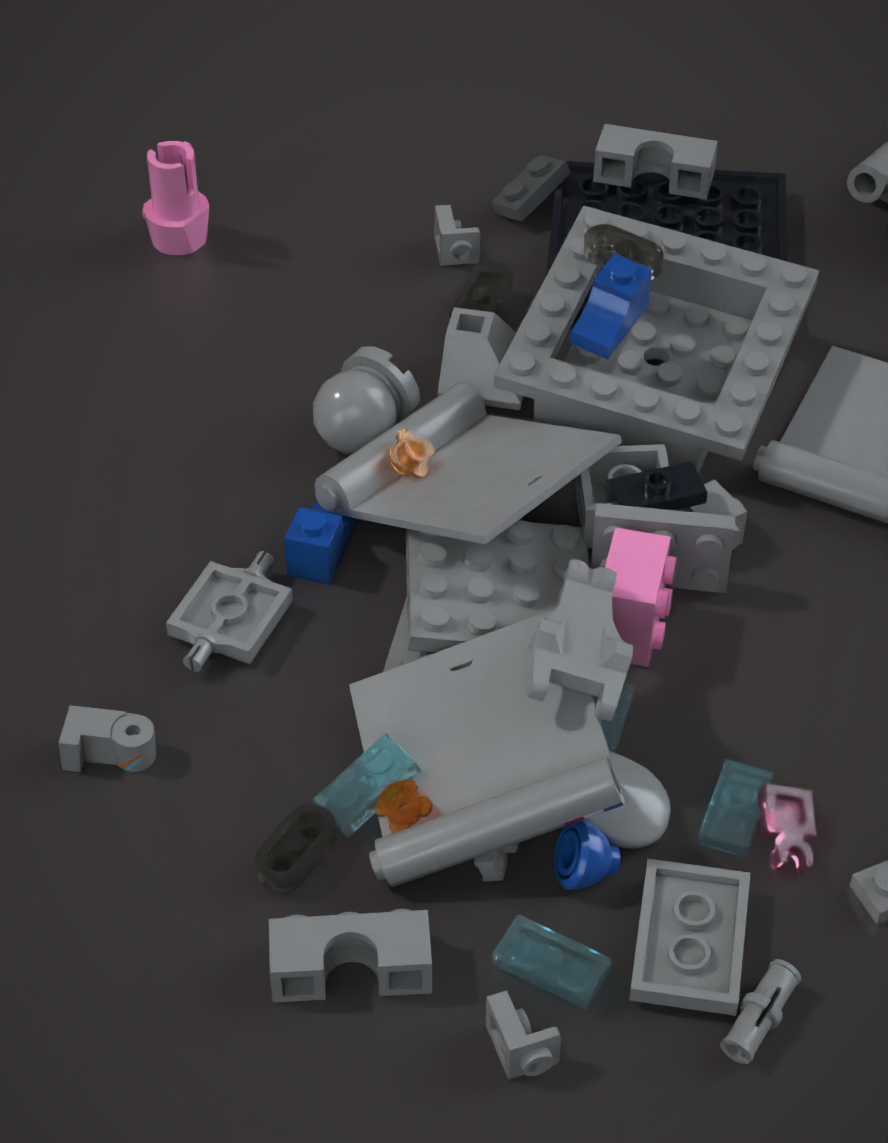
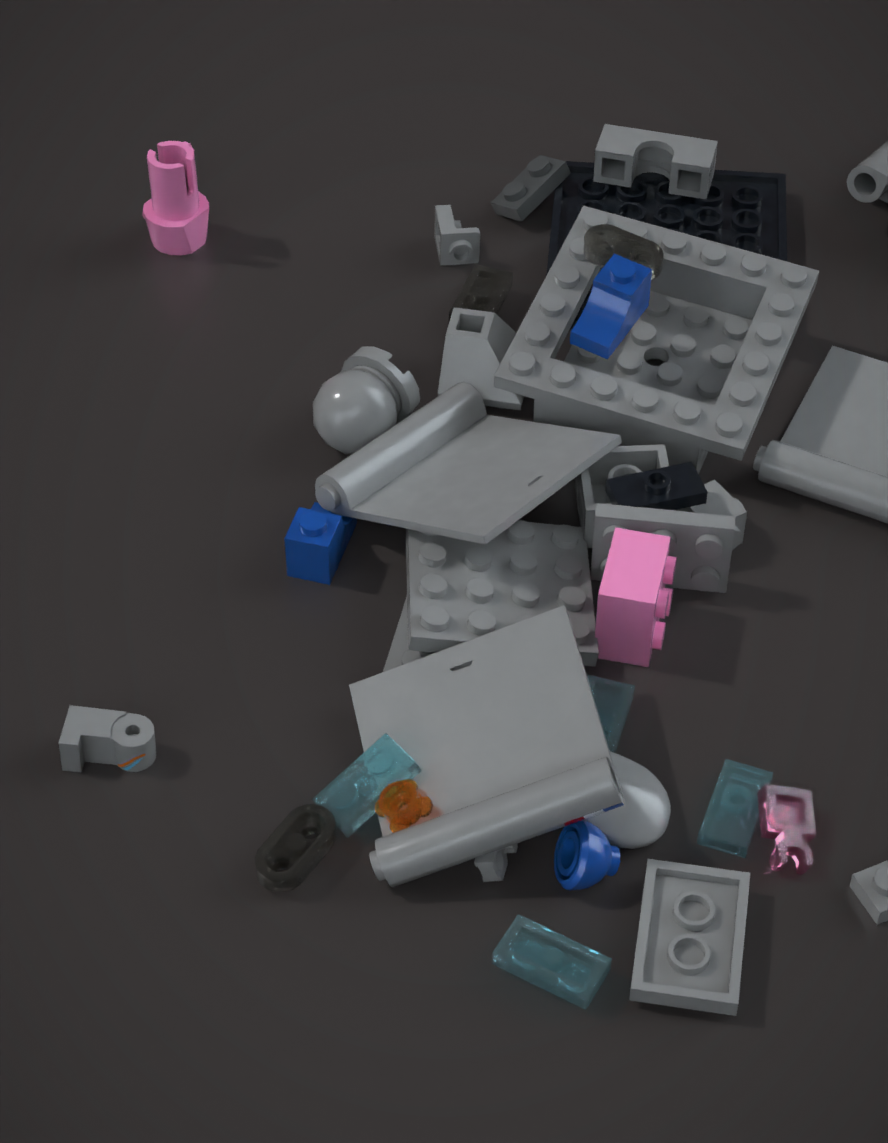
(229, 612): light grey plate -> none
(388, 942): light grey arch -> none
(402, 458): clear orange plate -> none
(515, 1044): light grey bracket -> none
(580, 641): light grey animal -> none
(760, 1011): light grey pin -> none

